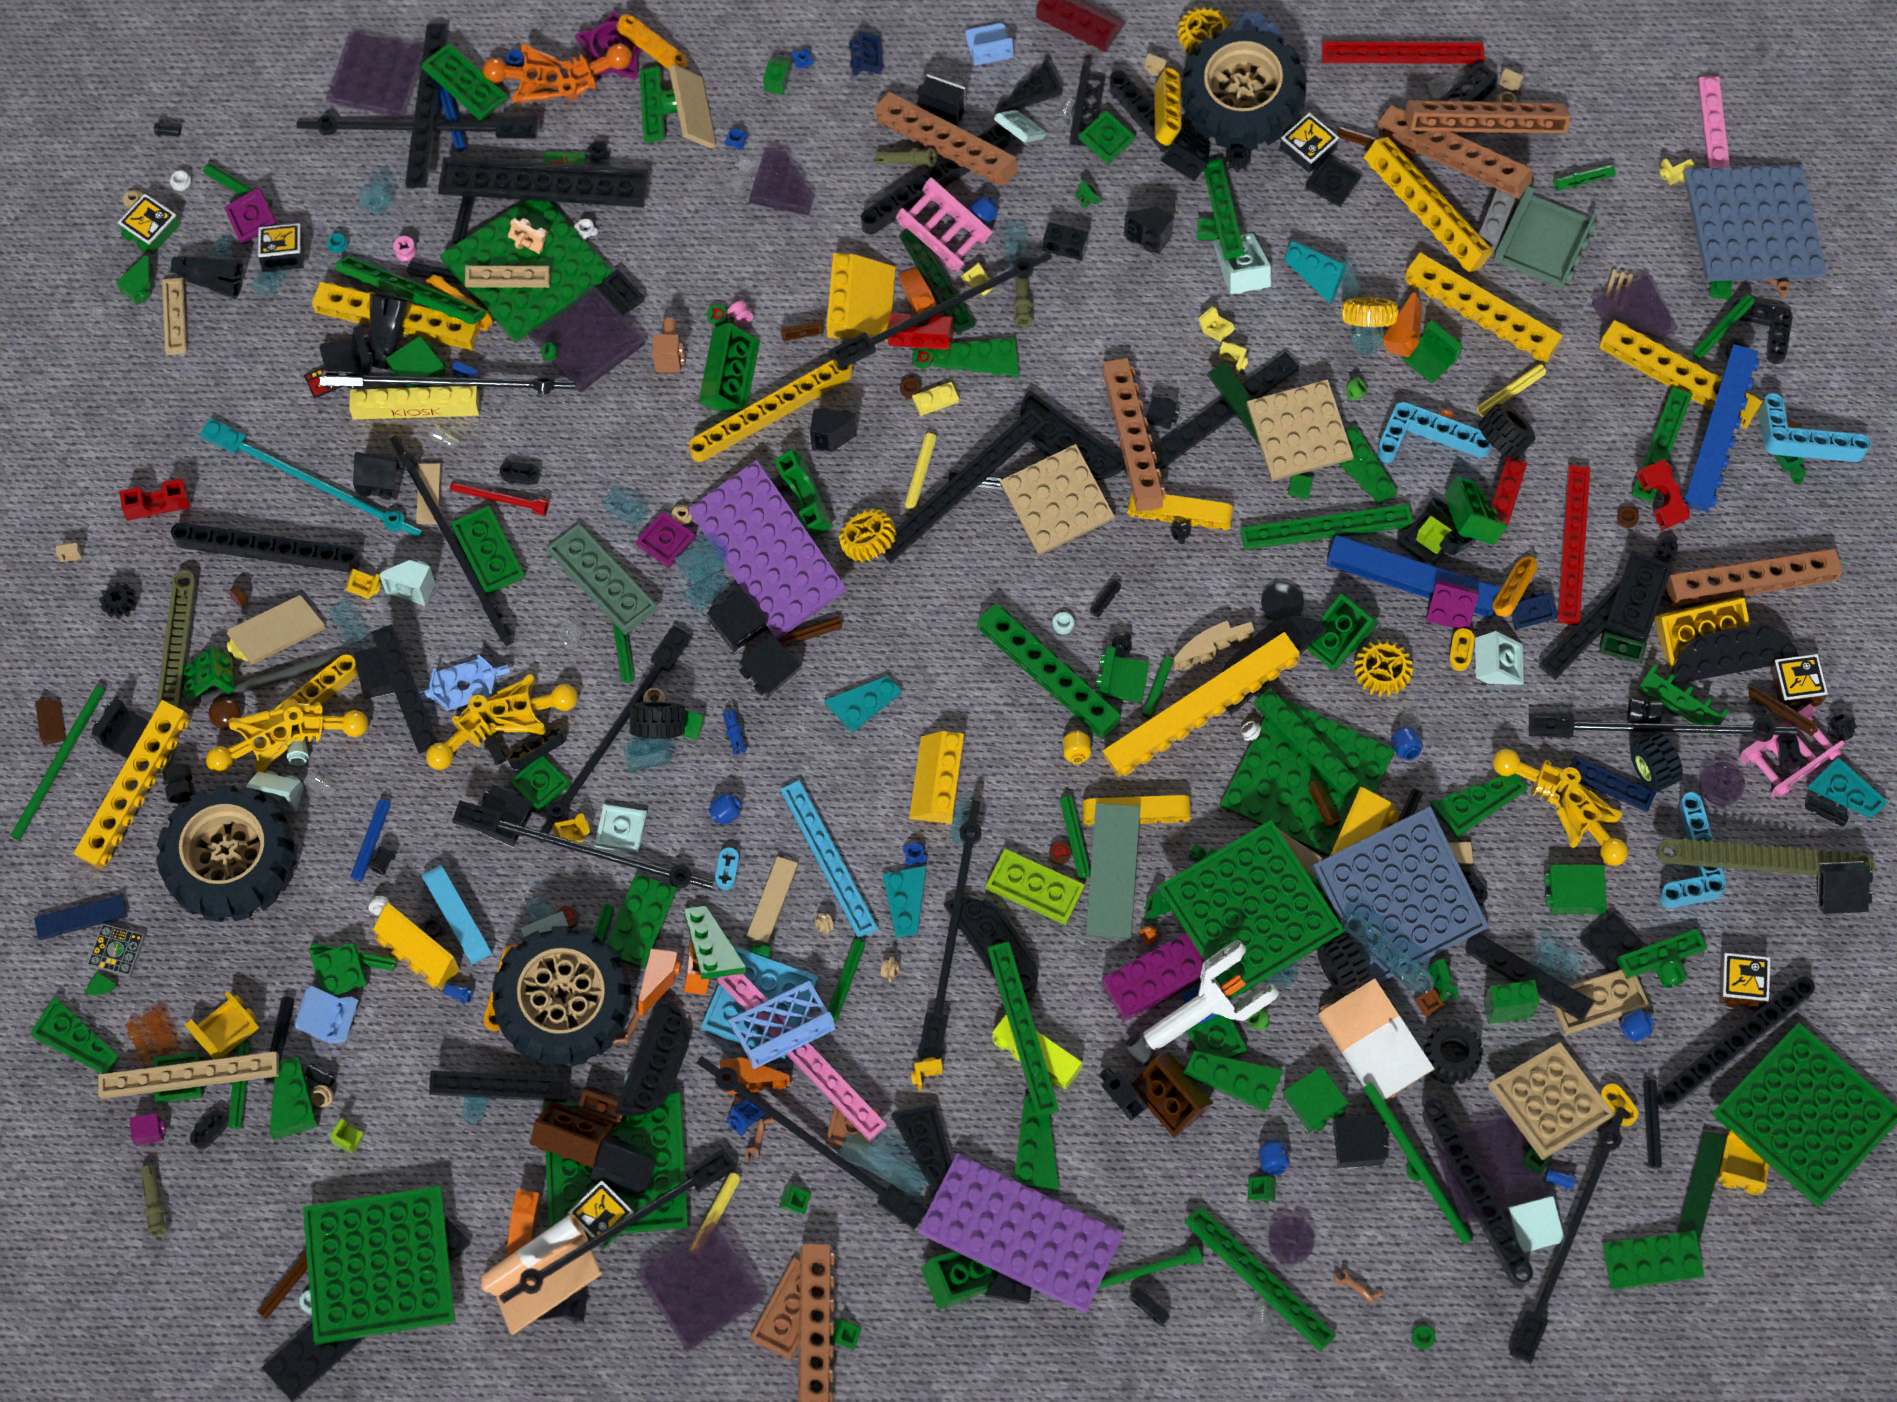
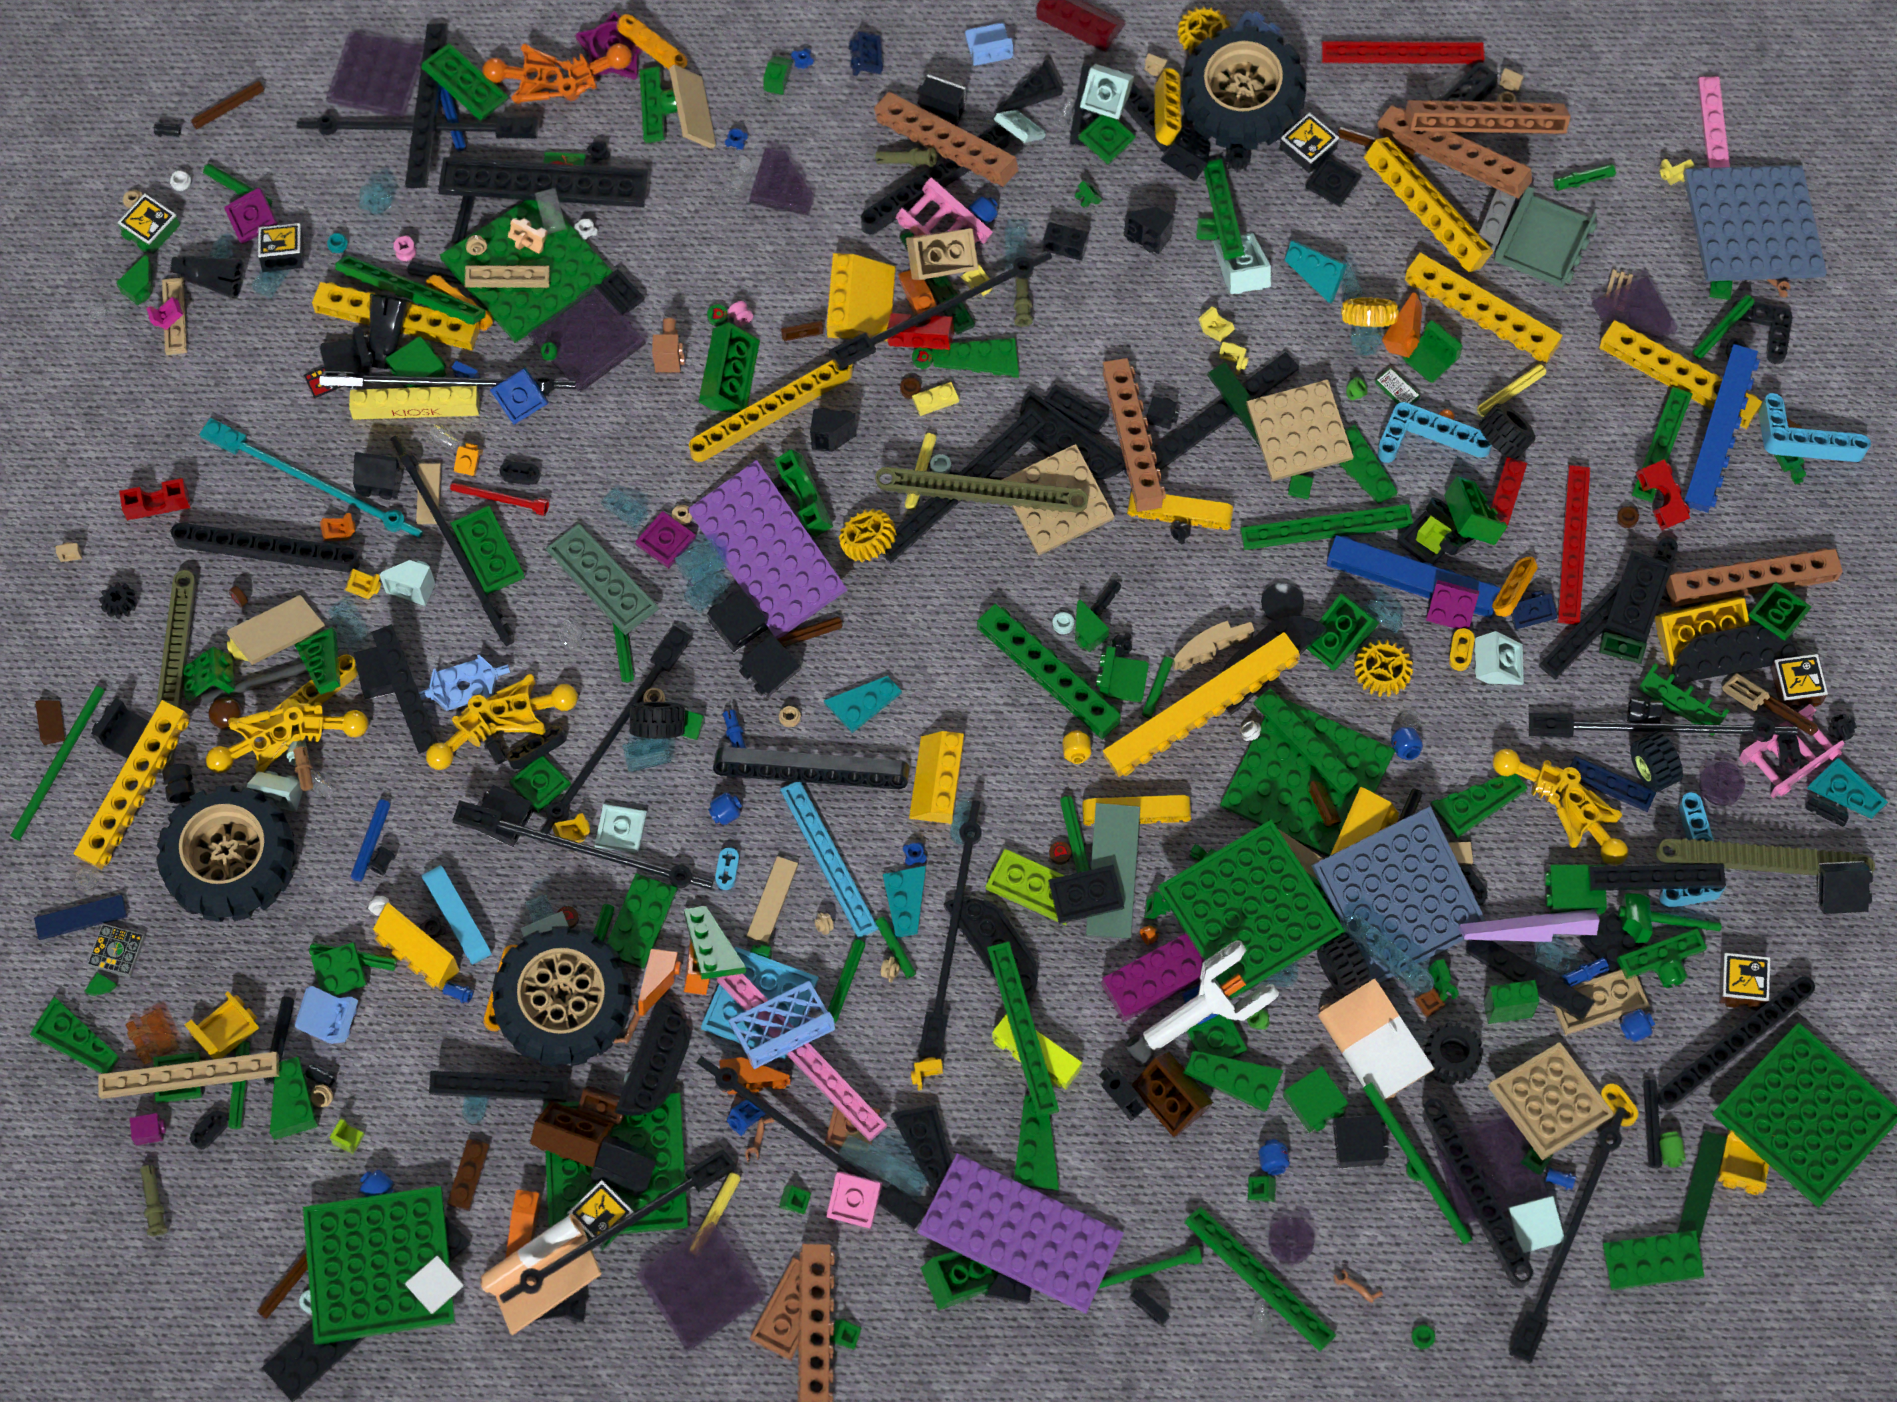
(166, 314): none -> dark pink bracket
(227, 105): none -> reddish brown axle
(303, 768): none -> medium nougat axle
(321, 659): none -> green wing
(337, 528): none -> orange bracket
(376, 1184): none -> blue head
(434, 1284): none -> white sticker
(467, 459): none -> light orange bracket
(468, 1174): none -> reddish brown plate
(476, 245): none -> tan plate
(511, 56): blue plate -> none
(519, 396): none -> blue plate
(550, 211): none -> clear plate
(786, 711): none -> tan plate
(811, 768): none -> black beam
(854, 1199): none -> bright pink plate
(895, 947): none -> green piece
(940, 464): none -> light aqua tile
(942, 253): none -> tan slope
(981, 490): none -> olive gear
(1076, 409): none -> black plate
(1086, 894): none -> black plate
(1089, 628): none -> green slope
(1106, 91): none -> light aqua slope
(1389, 619): none -> clear light blue plate
(1396, 387): none -> tile
(1533, 928): none -> lavender slope
(1585, 972): none -> blue pin
(1638, 918): none -> green piece
(1656, 877): none -> black plate
(1672, 1149): none -> bright green brick
(1741, 698): none -> tan tile
(1780, 611): none -> green slope

